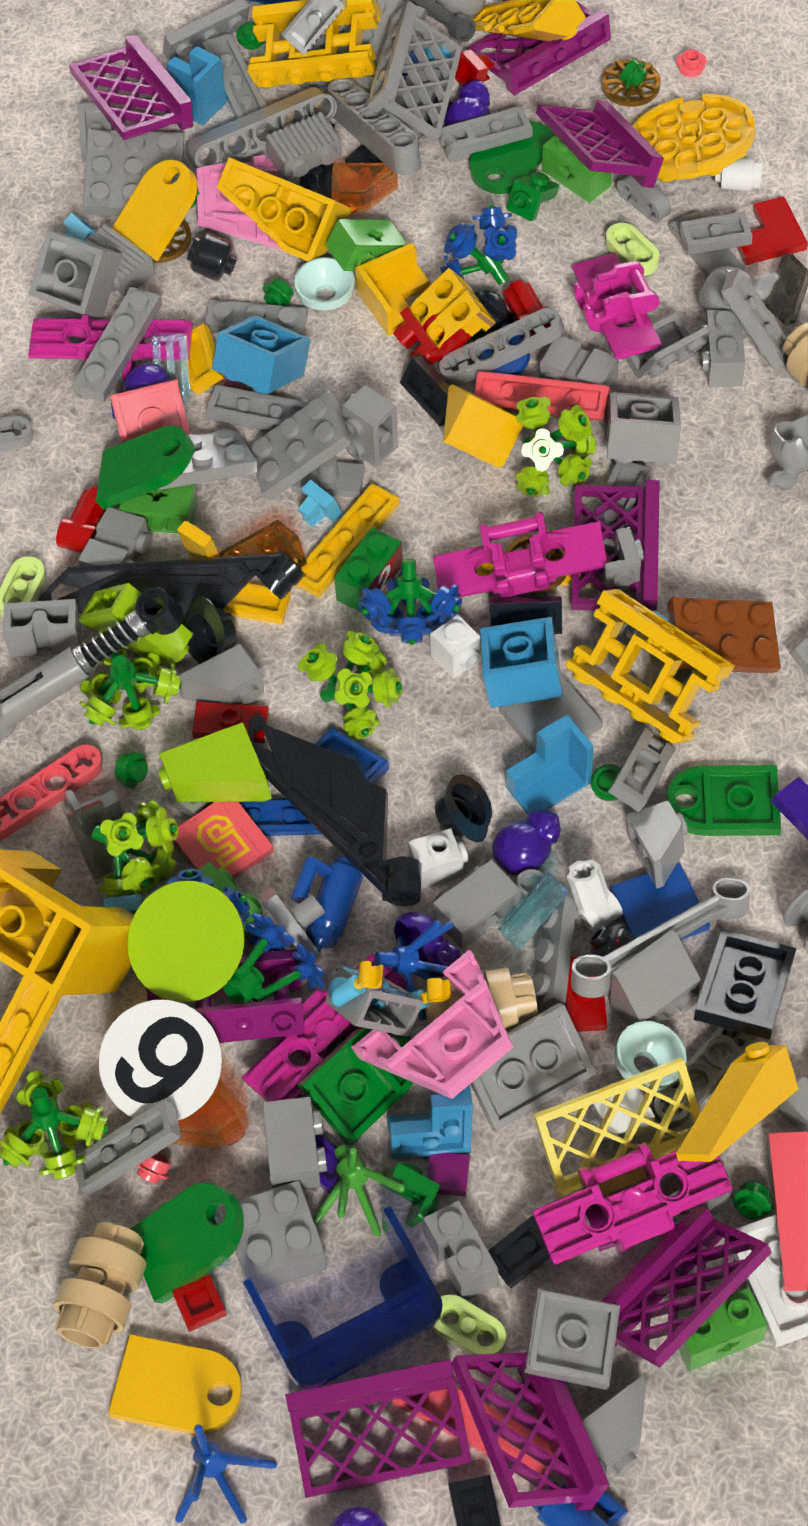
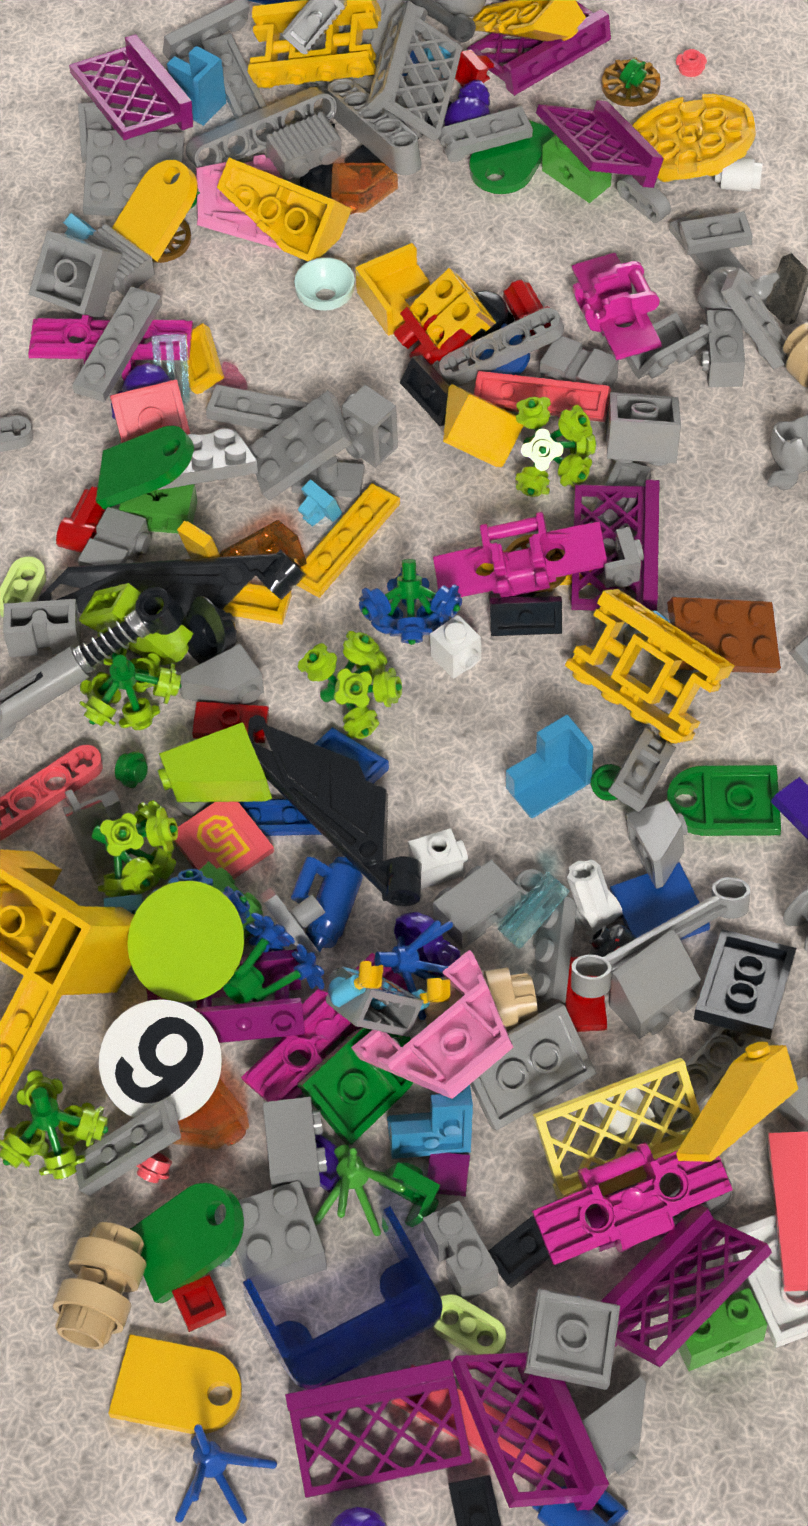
(211, 256): black head -> none
(228, 313): light grey plate -> none
(247, 38): green plate -> none
(261, 354): dark azure brick -> none
(277, 293): green plate -> none
(361, 241): bright green brick -> none
(369, 566): green brick -> none
(464, 808): black piece -> none
(499, 244): blue plant -> none
(520, 662): dark azure brick -> none
(527, 842): dark purple hair -> none
(529, 193): green bracket -> none
(535, 715): light grey tile -> none
(637, 246): yellowish green plate -> none
(651, 1041): light aqua piece -> none
(752, 1200): green plate -> none
(778, 233): red tile -> none

